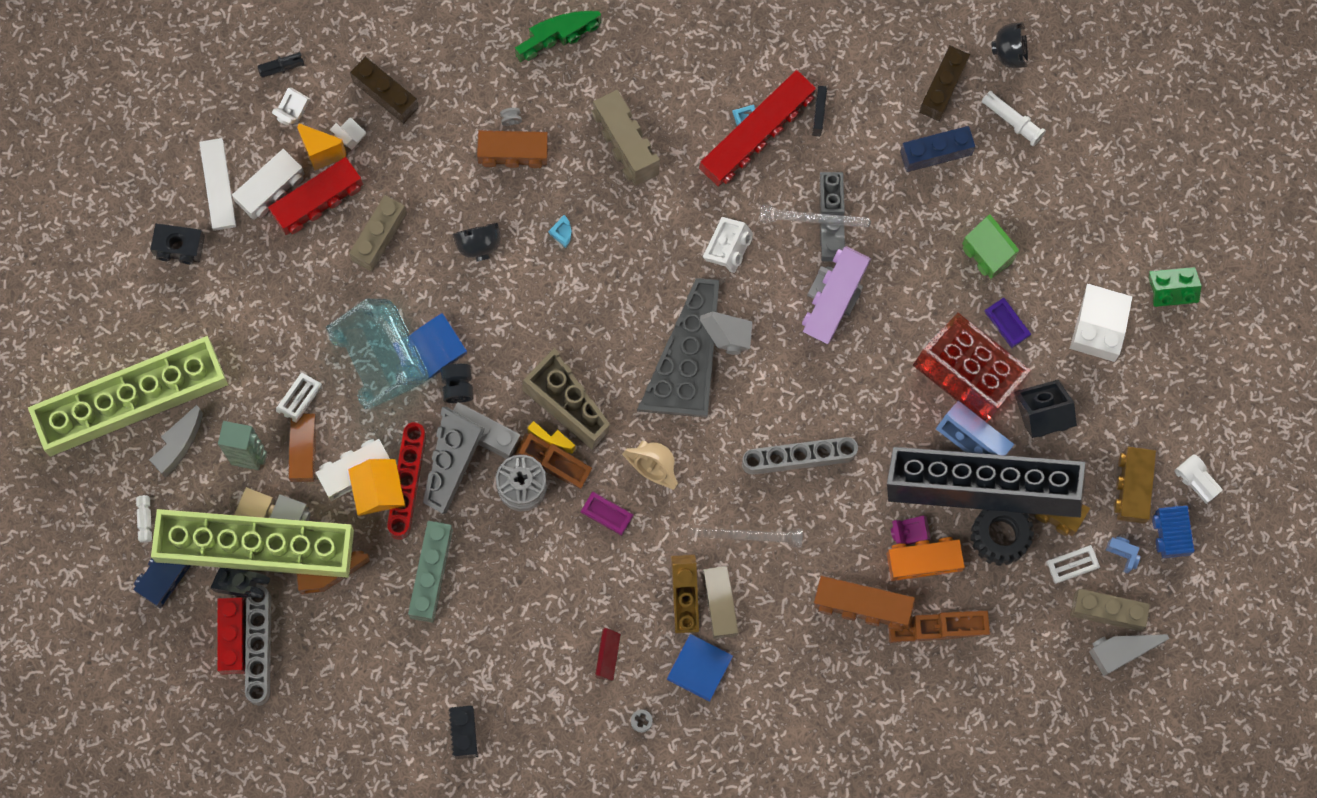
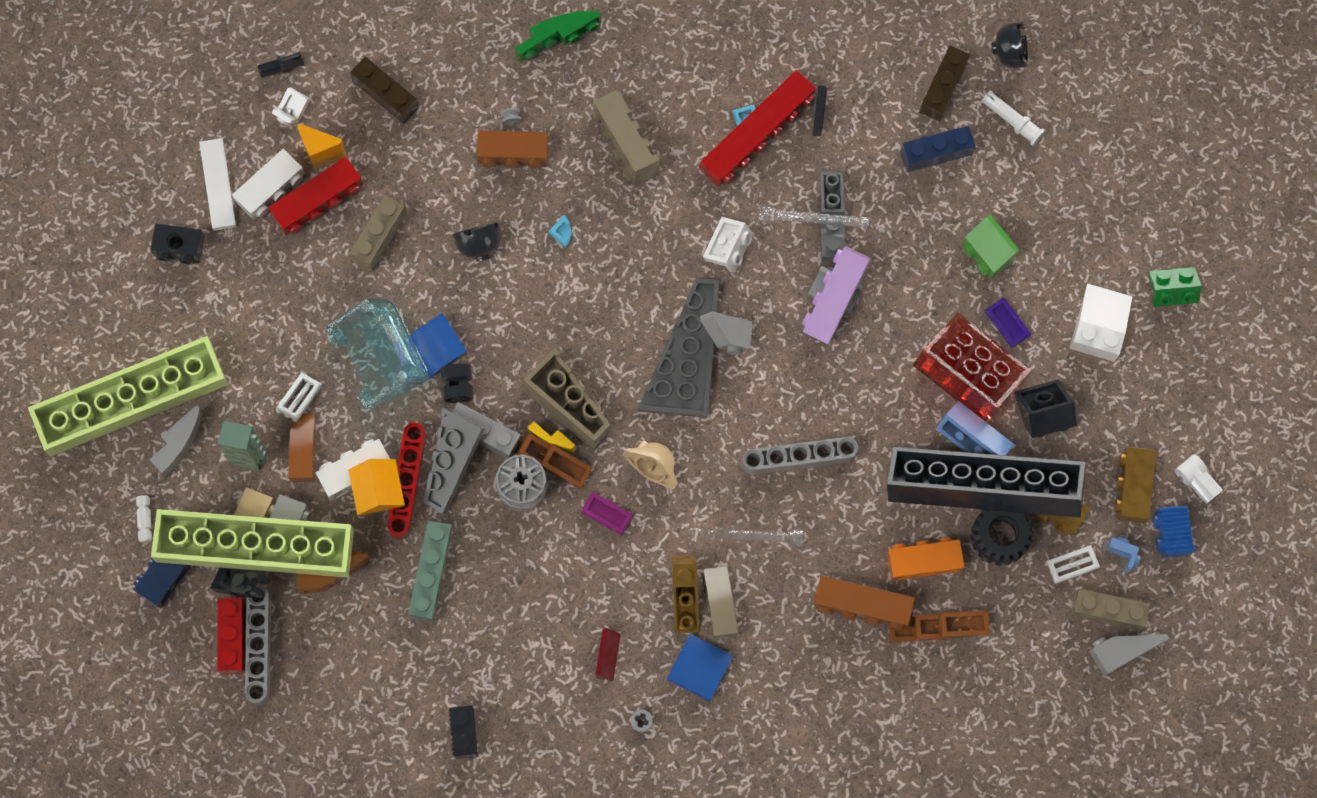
(349, 132): white bracket -> none
(910, 530): magenta bracket -> none

